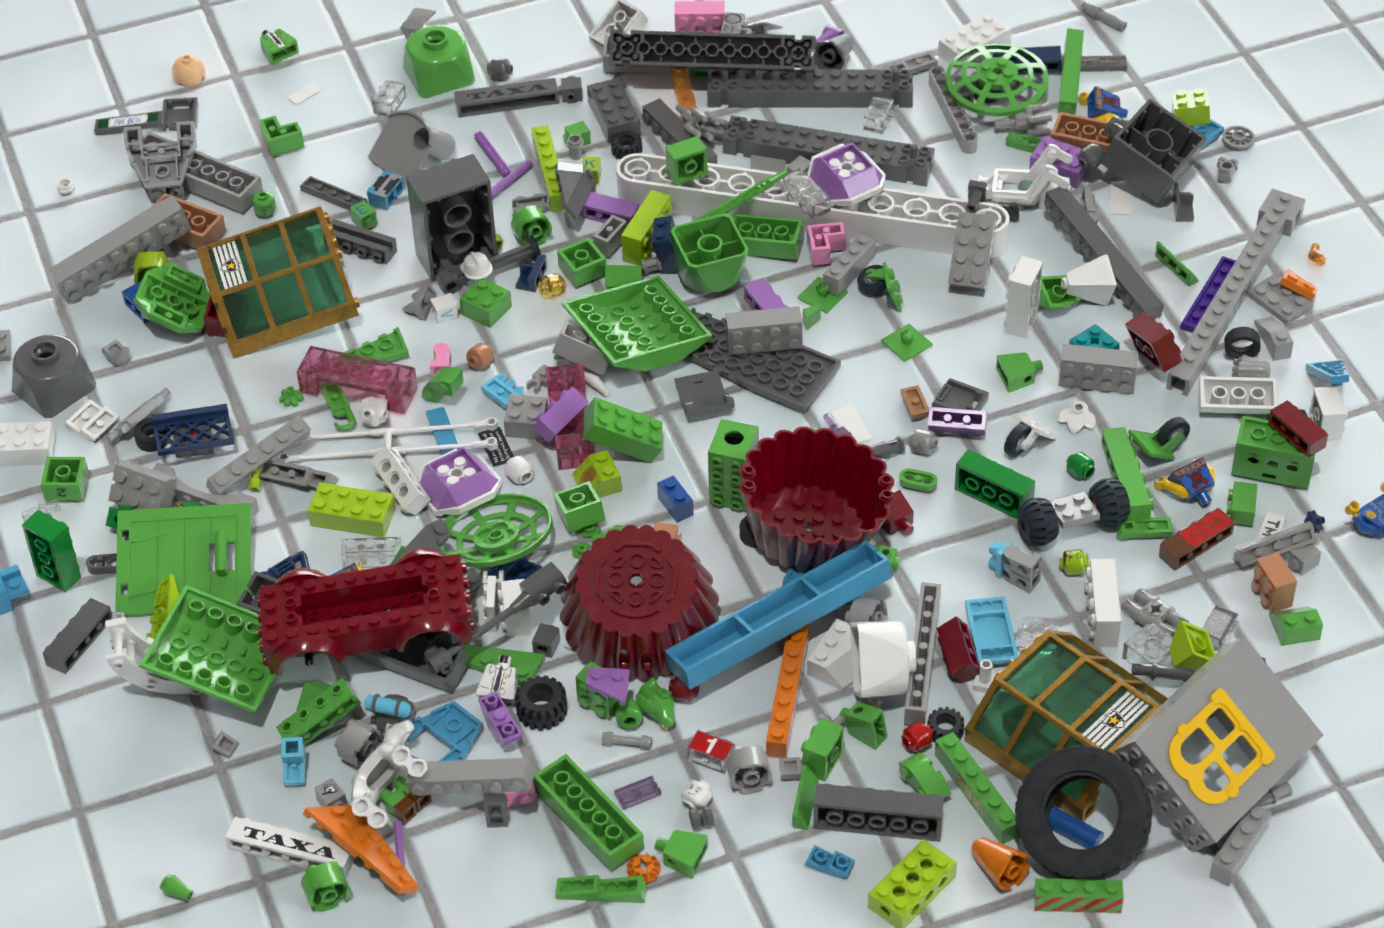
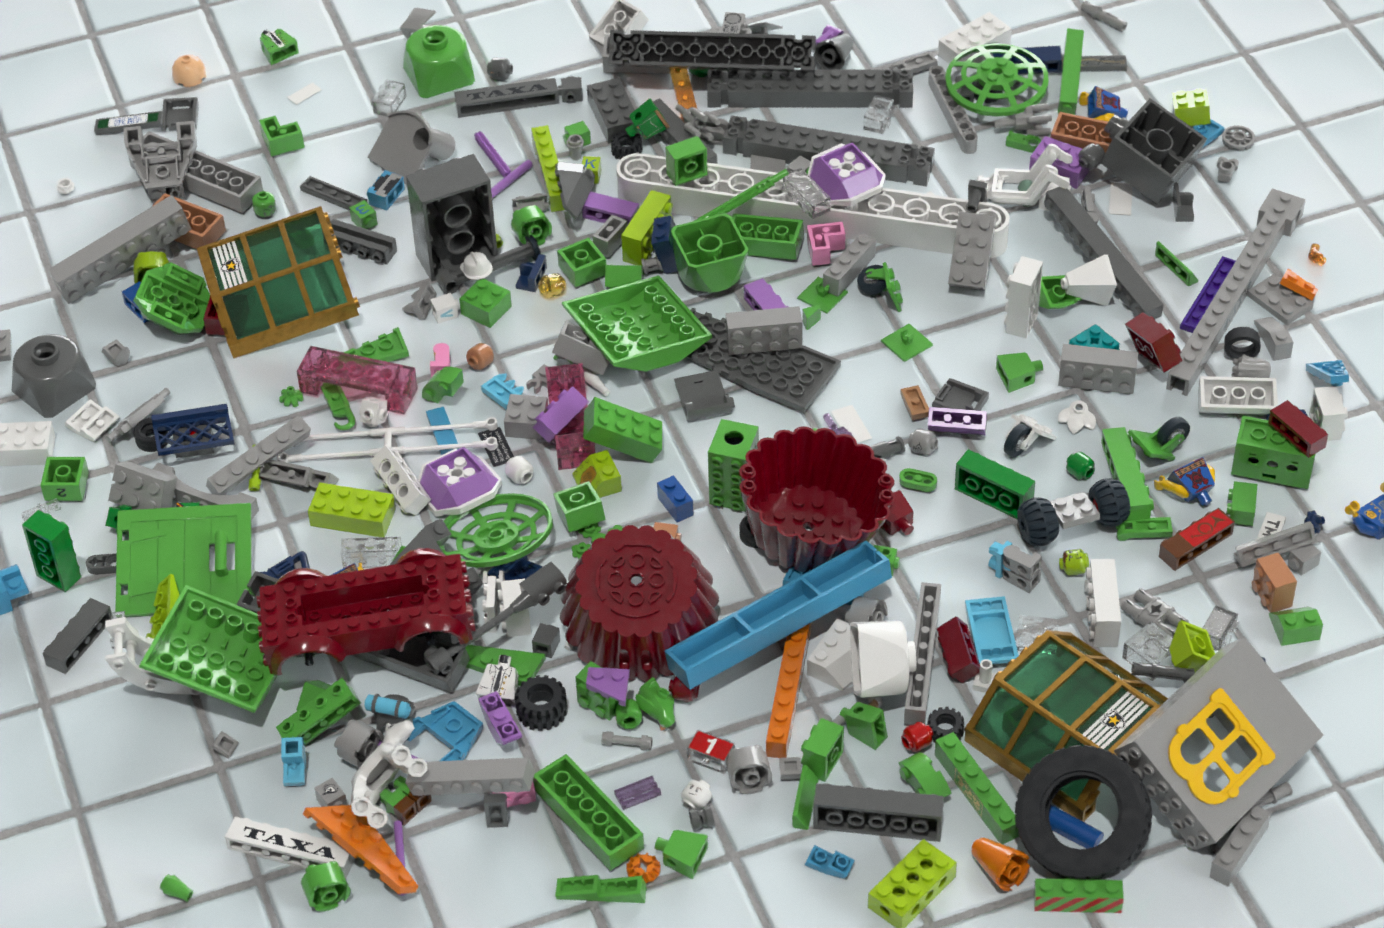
(647, 120): none -> green torso
(699, 16): bright pink brick -> none
(1012, 210): black wheel -> none

